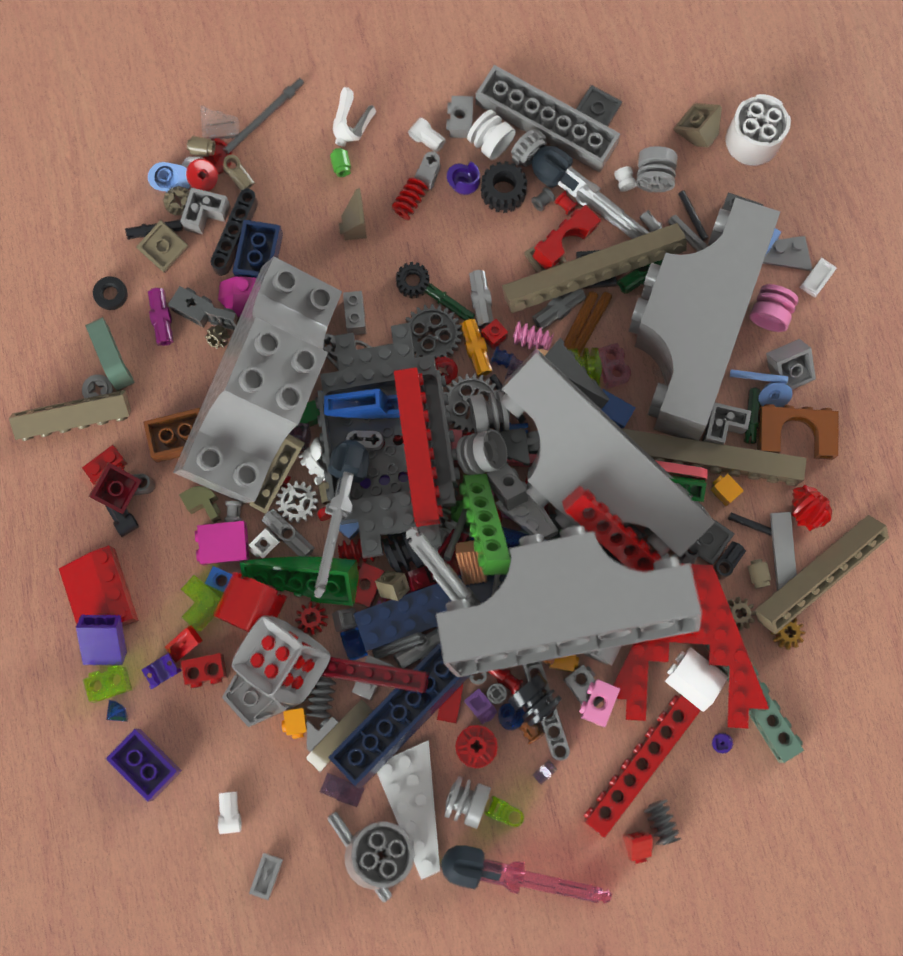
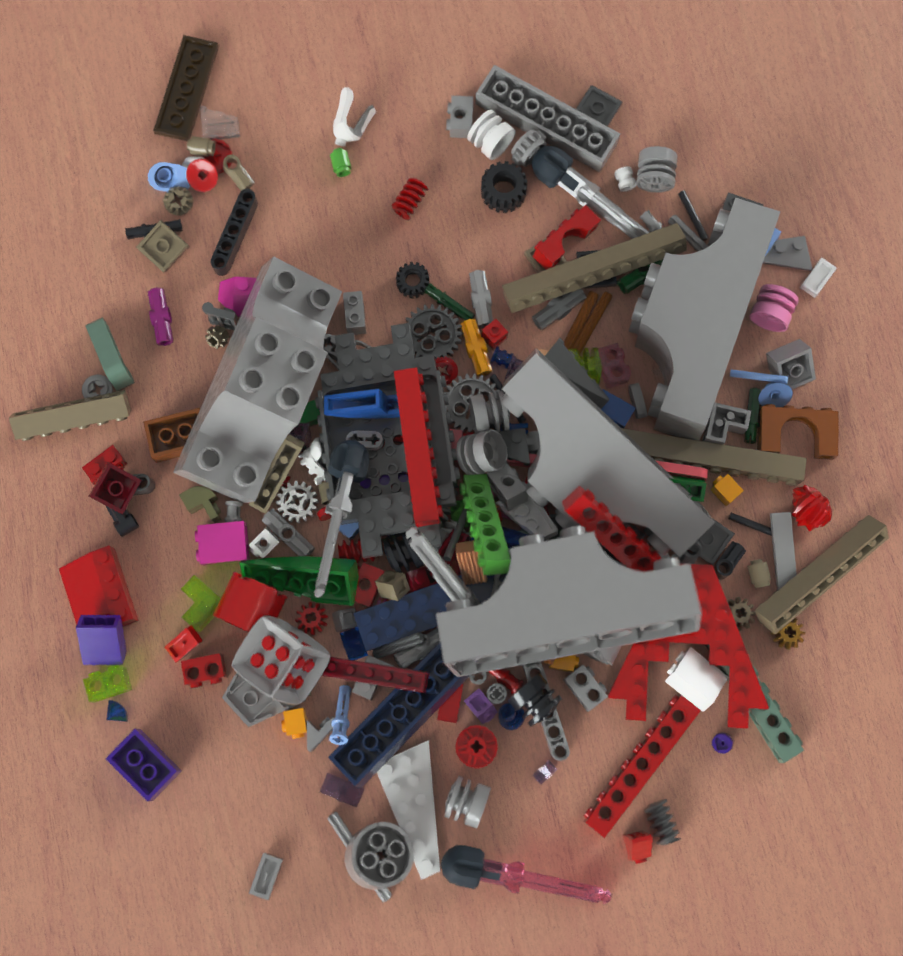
(100, 287): black tyre -> none
(160, 670): dark purple piece -> none
(183, 299): dark grey brick -> none
(186, 88): none -> dark brown plate
(201, 206): light grey brick -> none
(214, 576): blue brick -> none
(229, 818): white piece -> none
(256, 247): dark blue brick -> none
(288, 93): dark grey bar -> none
(321, 698): dark grey piece -> none
(338, 734): dark tan slope -> none
(340, 722): none -> light blue pin
(353, 218): dark tan slope -> none
(422, 132): white piece -> none
(428, 172): light grey piece -> none
(464, 178): dark purple helmet -> none
(503, 812): clear neon green piece -> none
(531, 337): bright pink piece -> none
(531, 733): dark orange bush -> none
(543, 199): dark grey bush -> none
(566, 203): red bush -> none
(608, 694): bright pink brick -> none
(637, 400): none -> light grey beam
(700, 124): dark tan slope -> none
(748, 140): white brick -> none

